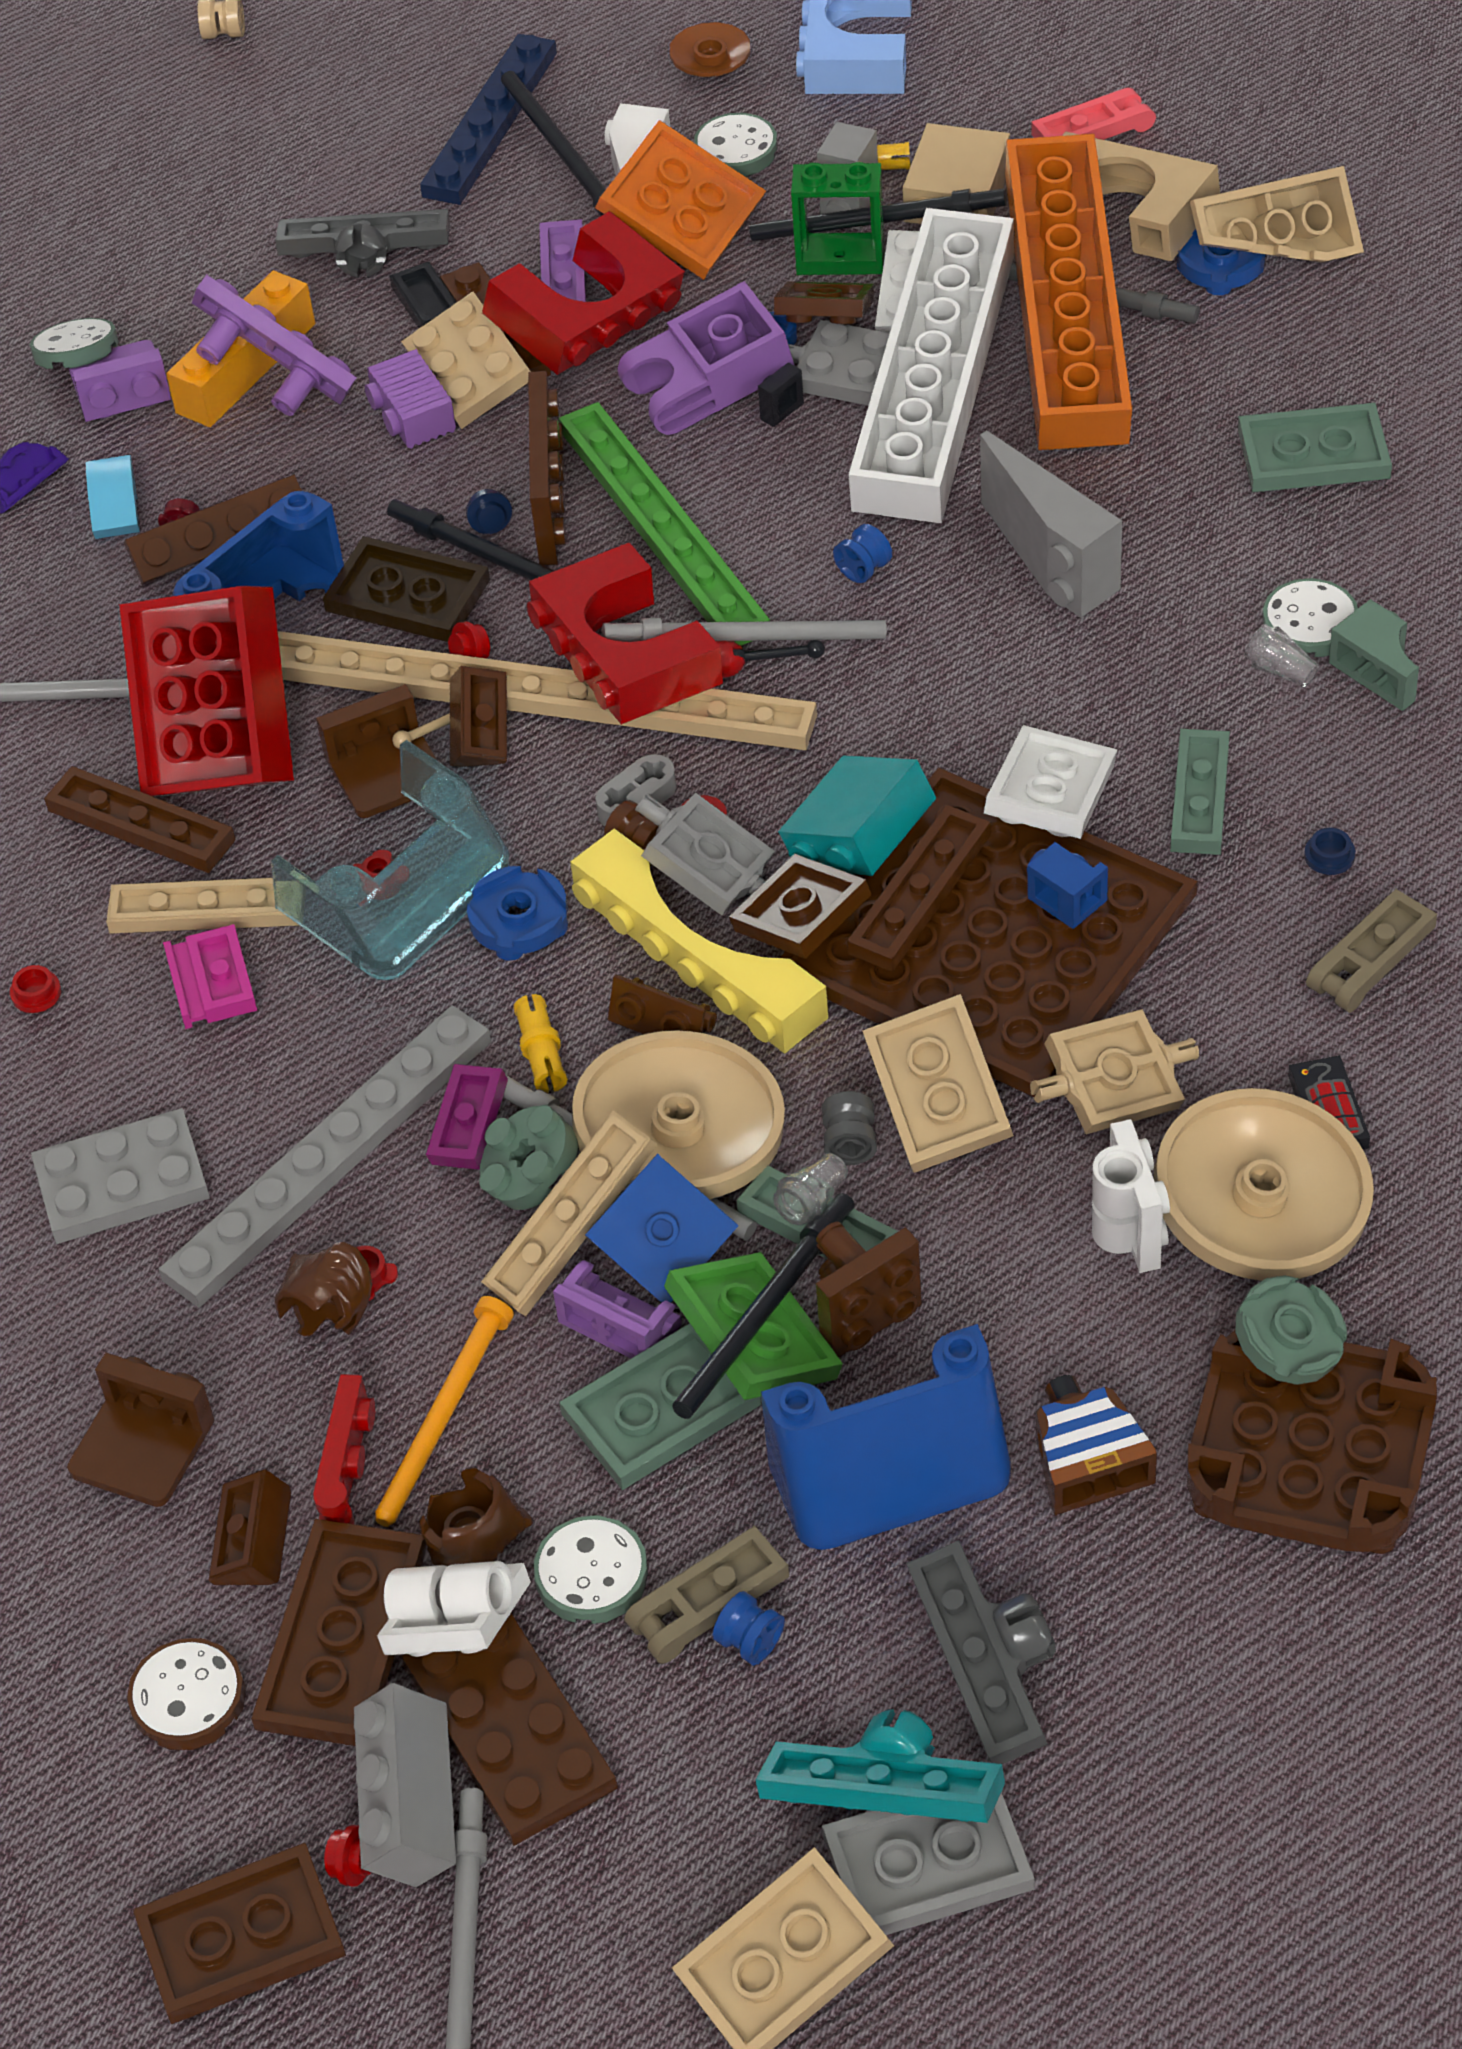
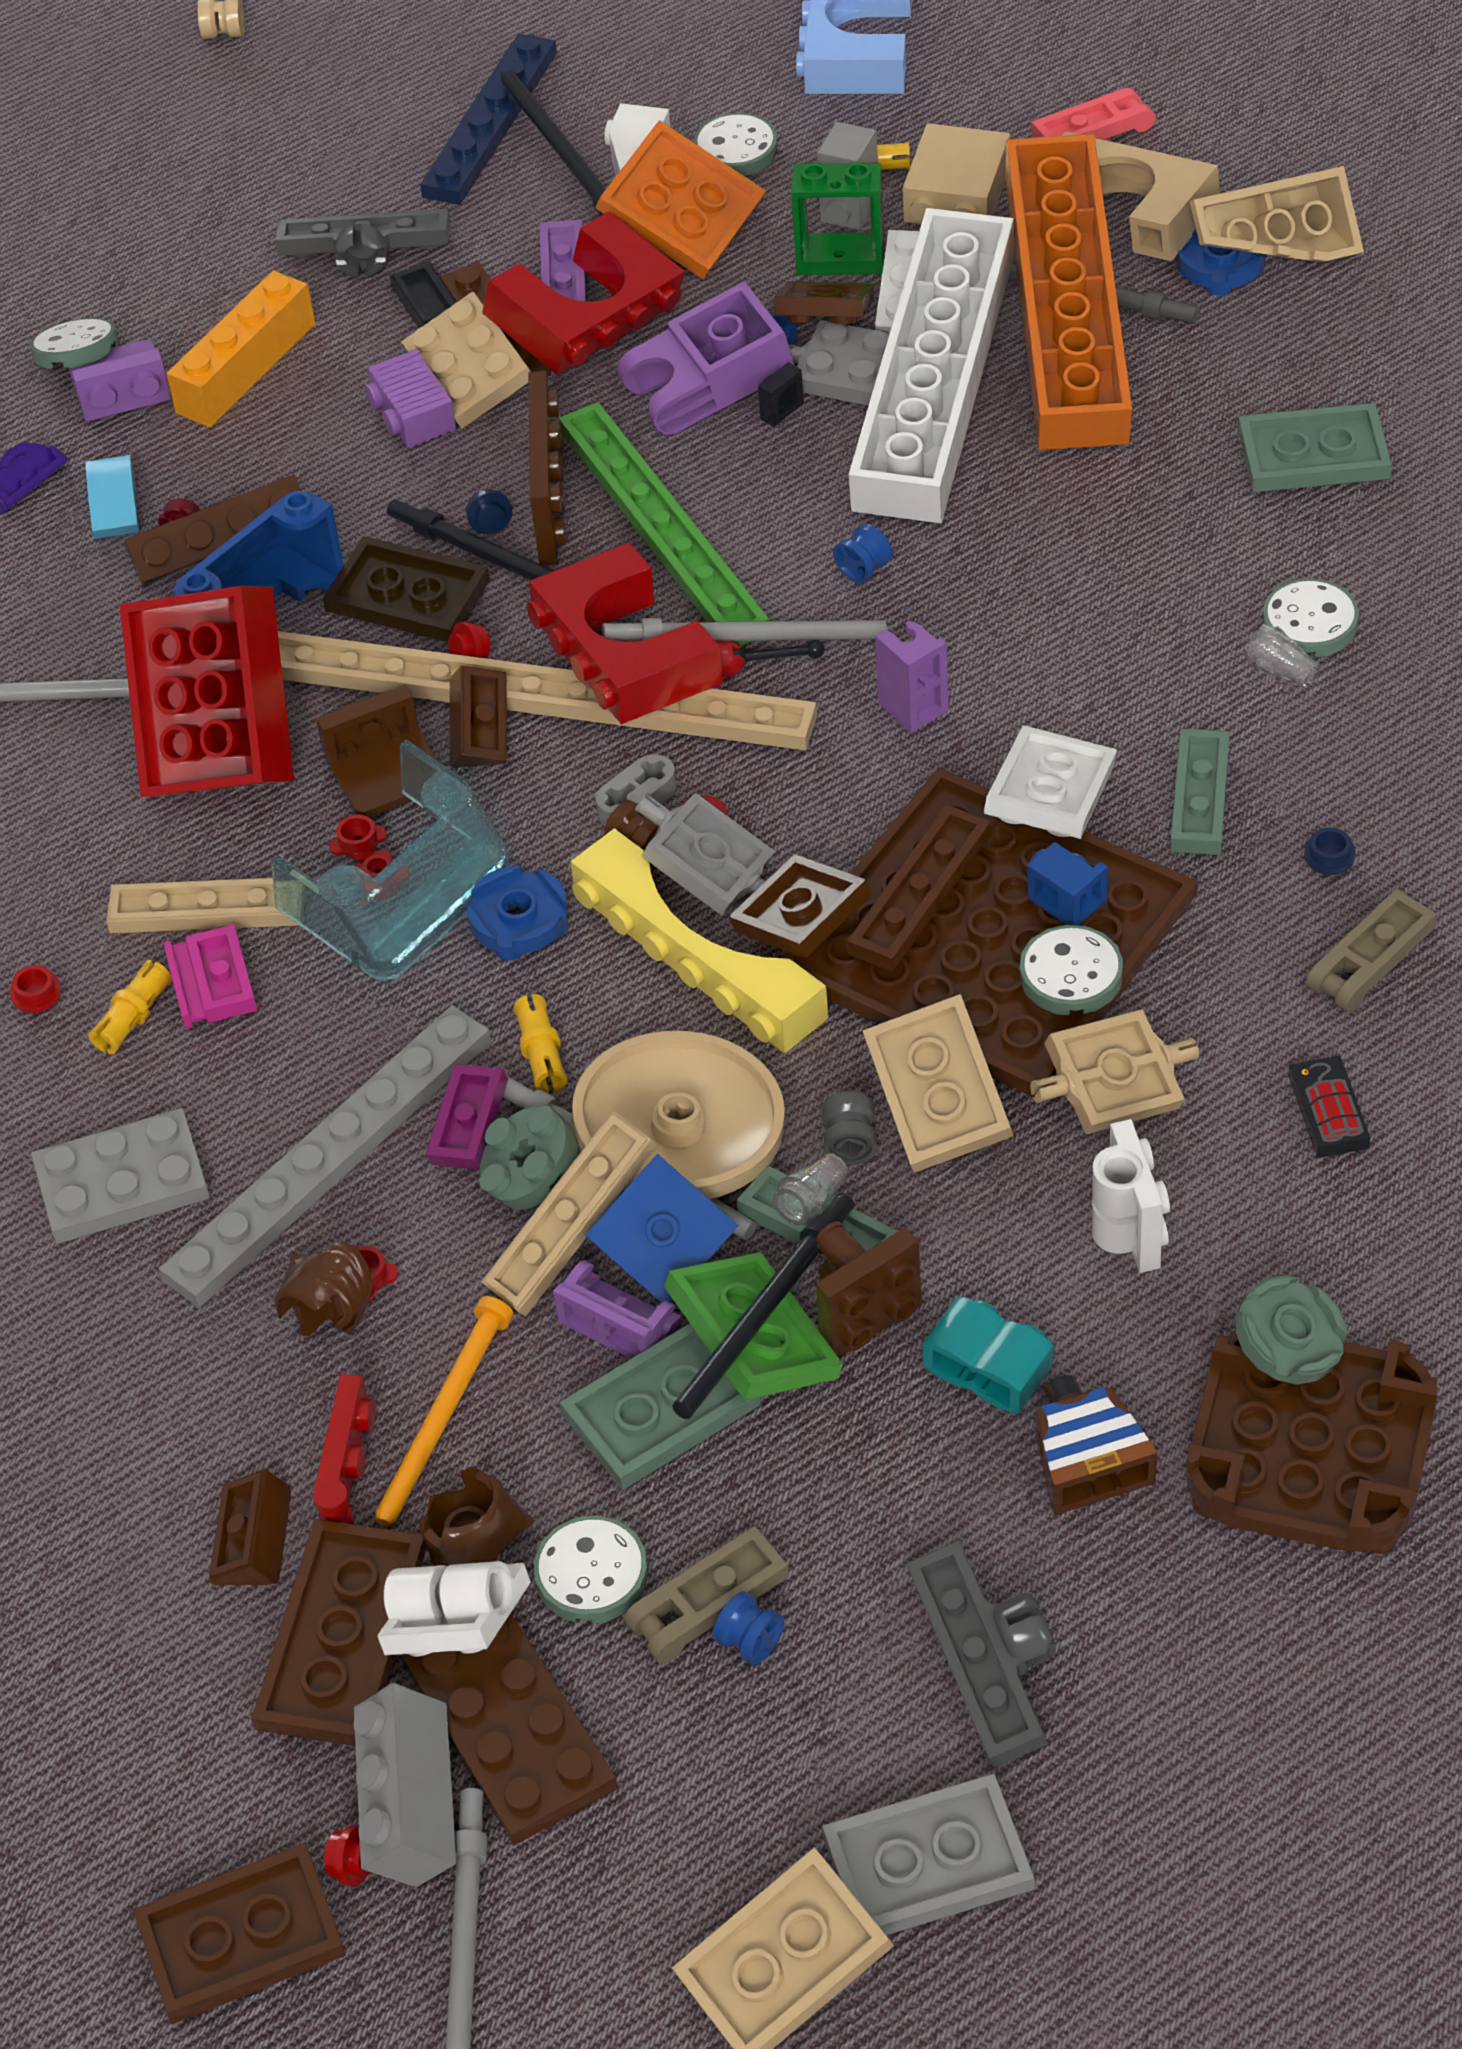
(130, 1007): none -> yellow pin
(140, 819): reddish brown plate -> none
(142, 1431): reddish brown bracket -> none
(186, 1693): white tile -> none
(259, 327): medium lavender plate -> none
(357, 837): none -> red plate
(400, 736): tan hinge -> none
(653, 1010): reddish brown hinge -> none
(710, 49): dark orange dish -> none
(859, 813): teal brick -> none
(883, 1773): teal plate -> none
(891, 1454): blue windscreen -> none
(912, 676): none -> medium lavender hinge
(959, 201): black bar -> none
(988, 1354): none -> teal brick
(1055, 529): light grey slope -> none
(1071, 969): none -> white tile
(1264, 1184): tan dish -> none
(1371, 651): sand green arch -> none

